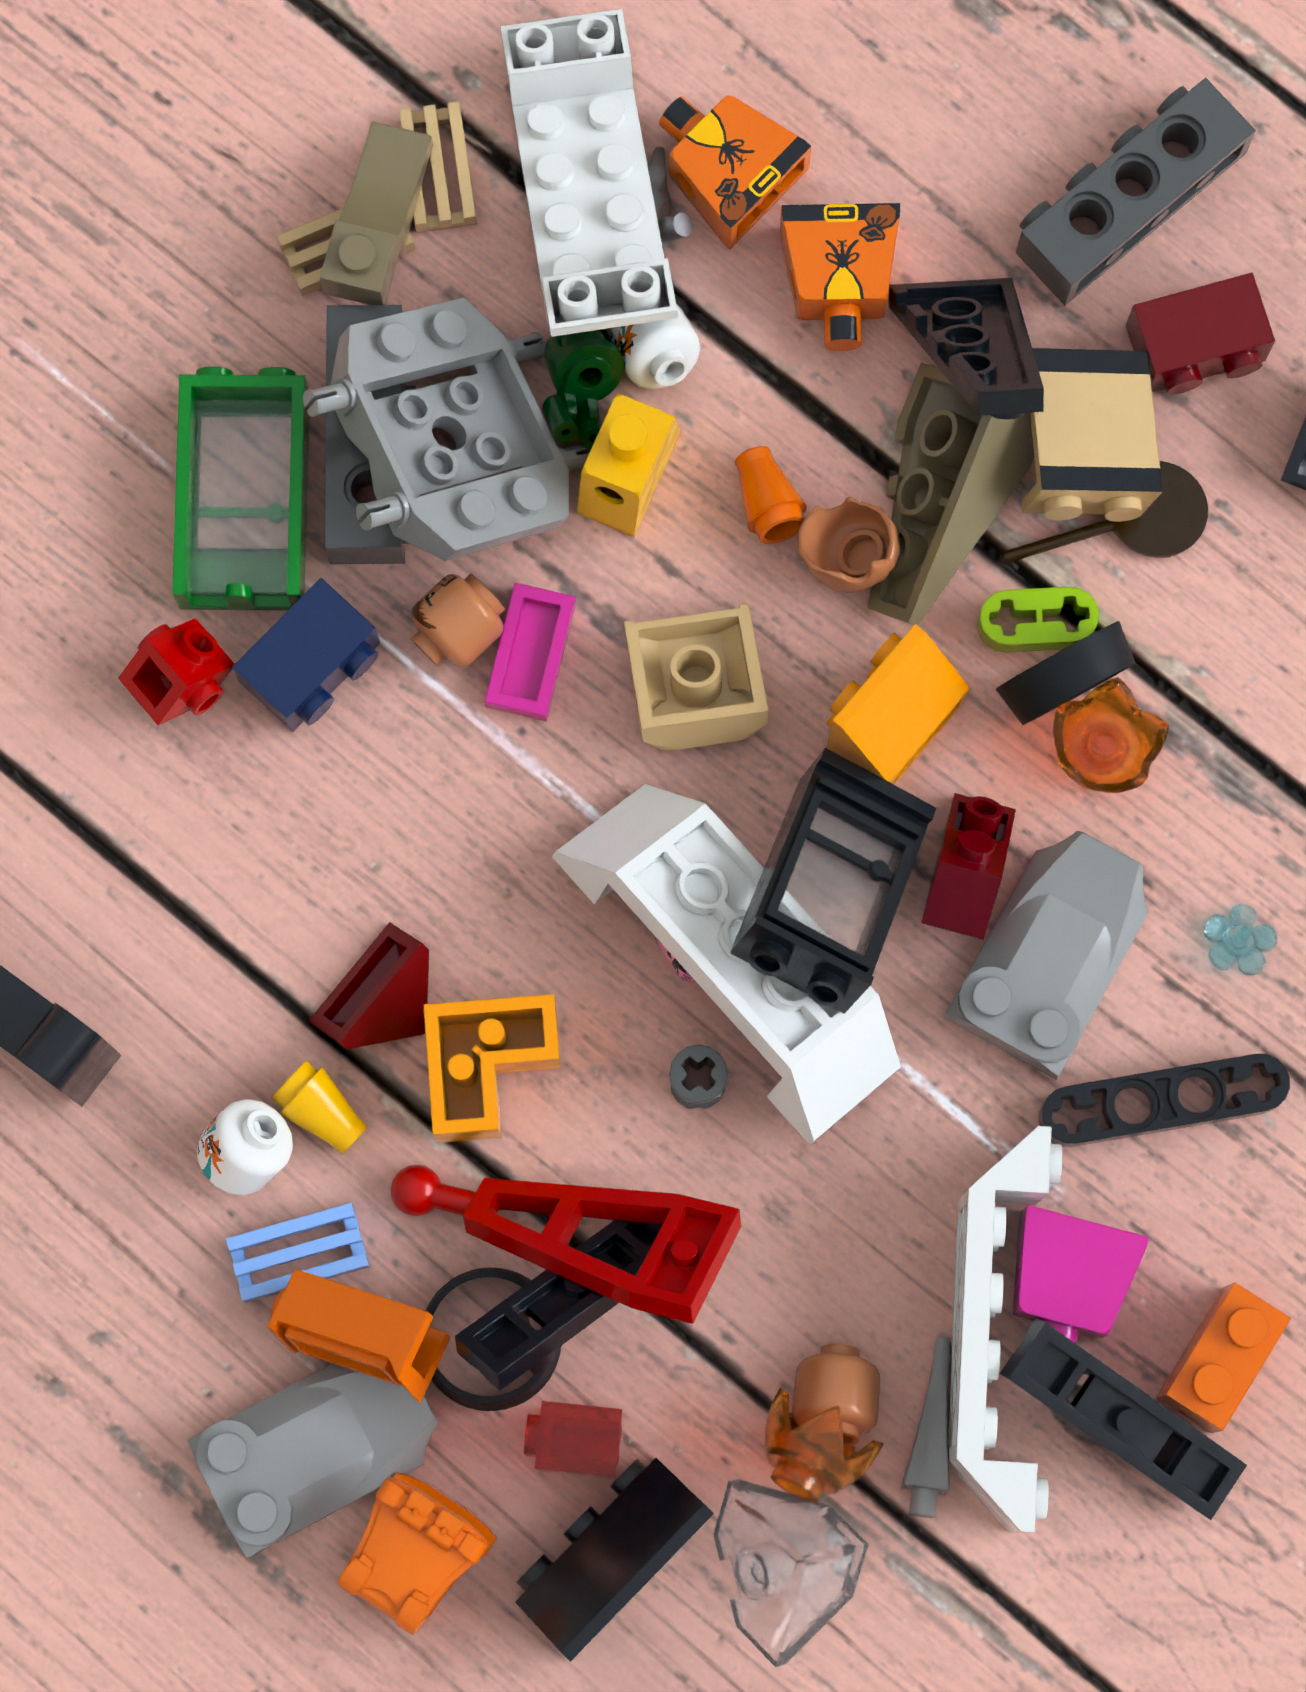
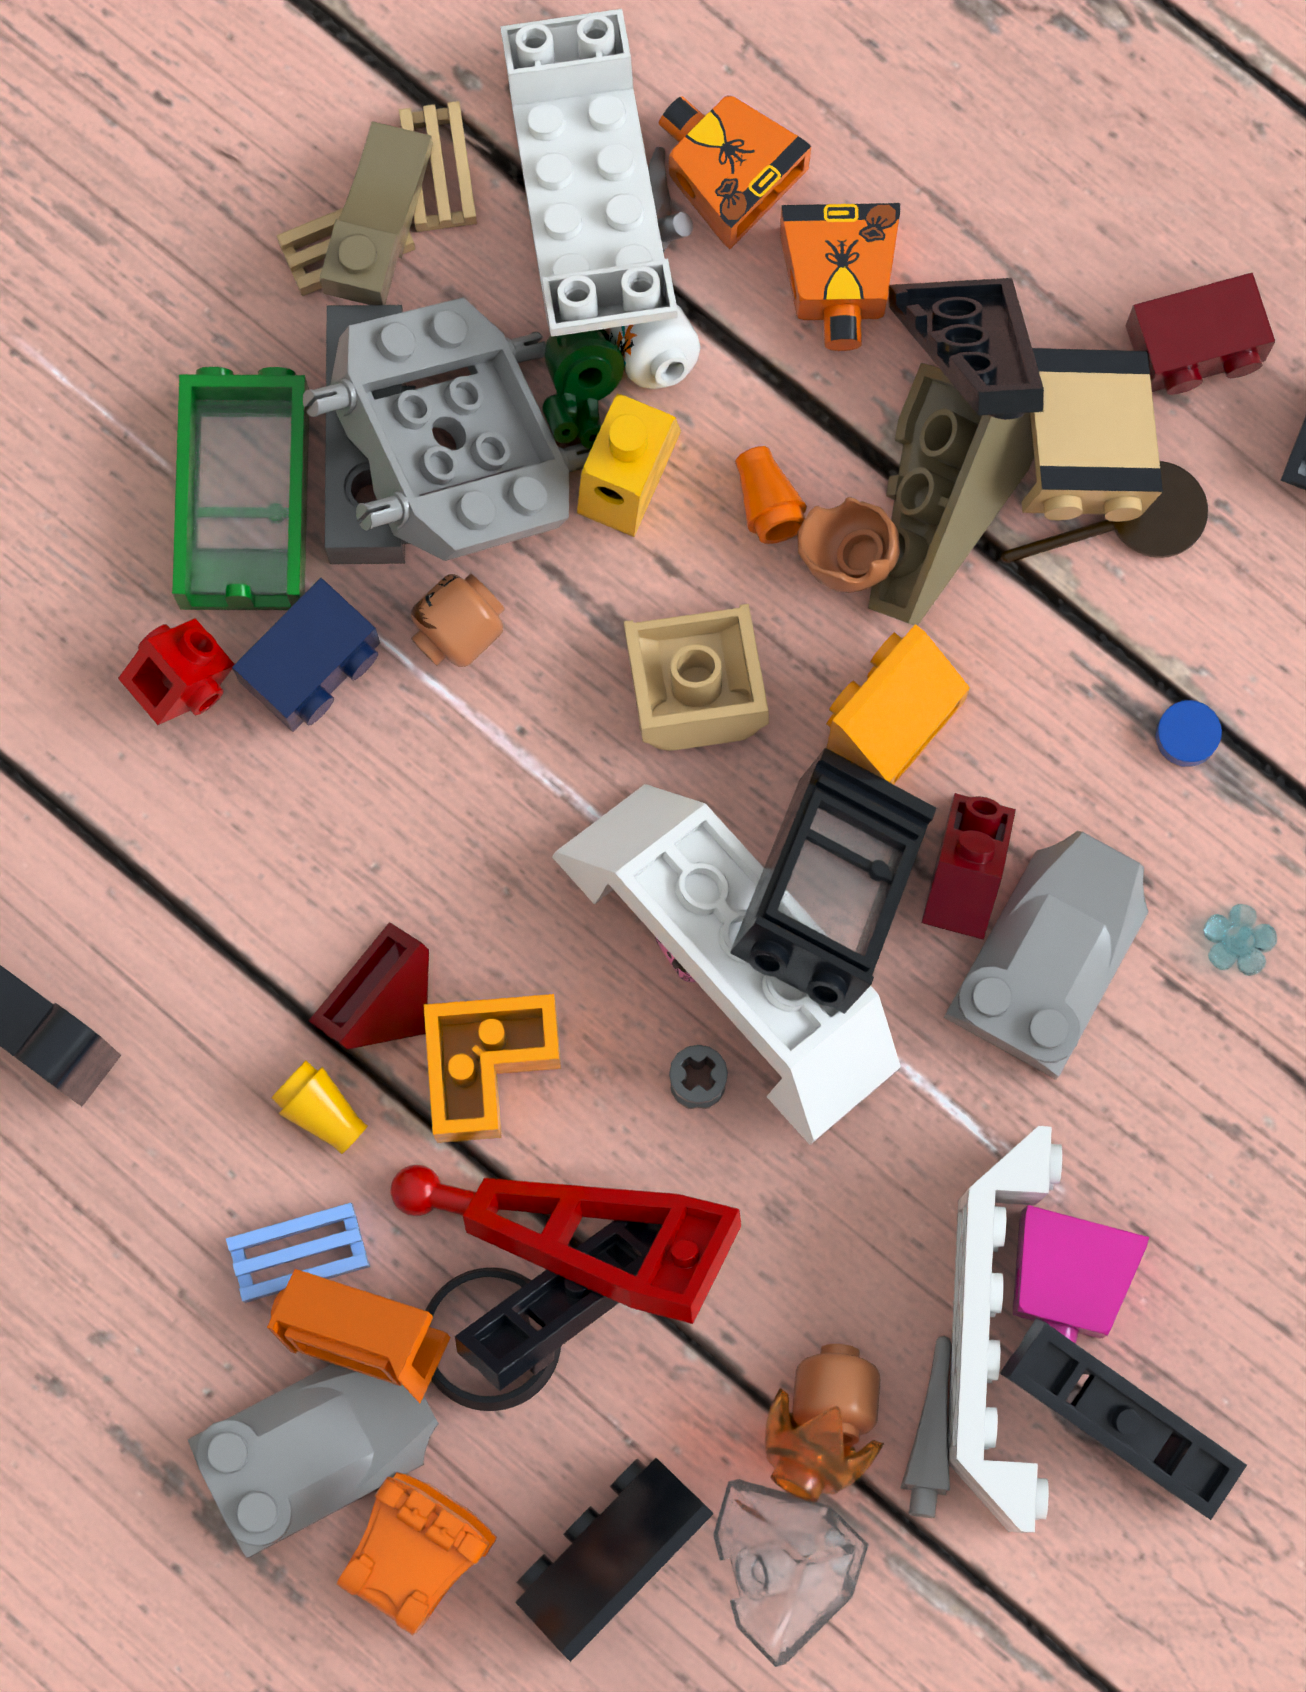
(244, 1147): white head -> none
(530, 651): dark pink tile -> none
(575, 1439): clear red brick -> none
(1037, 604): lime beam -> none
(1067, 674): black tyre -> none
(1073, 261): dark grey brick -> none
(1112, 713): clear orange piece -> none
(1162, 1092): black beam -> none
(1188, 733): none -> blue tile
(1223, 1358): orange brick -> none

